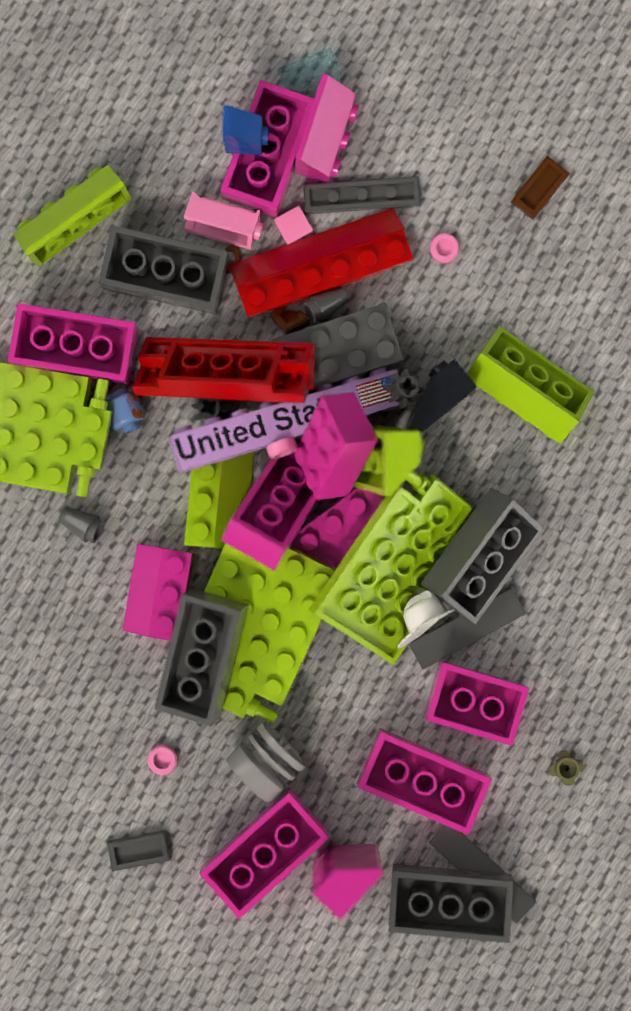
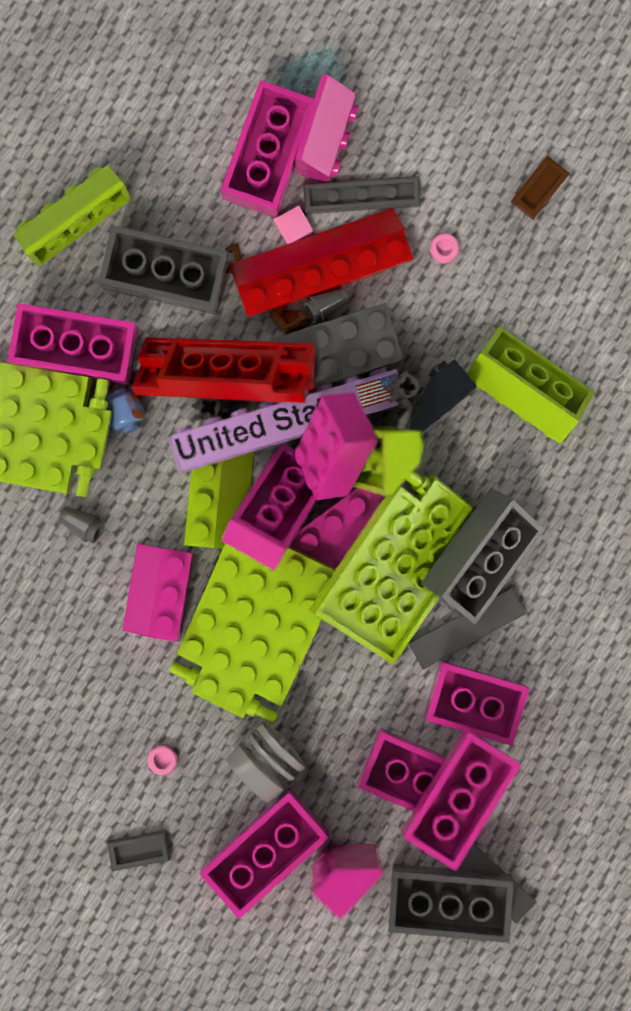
(201, 656): dark grey brick -> none
(222, 221): bright pink window -> none
(243, 131): blue slope -> none
(282, 448): bright pink tile -> none
(421, 614): white piece -> none
(460, 799): none -> dark pink brick
(569, 776): olive plate -> none

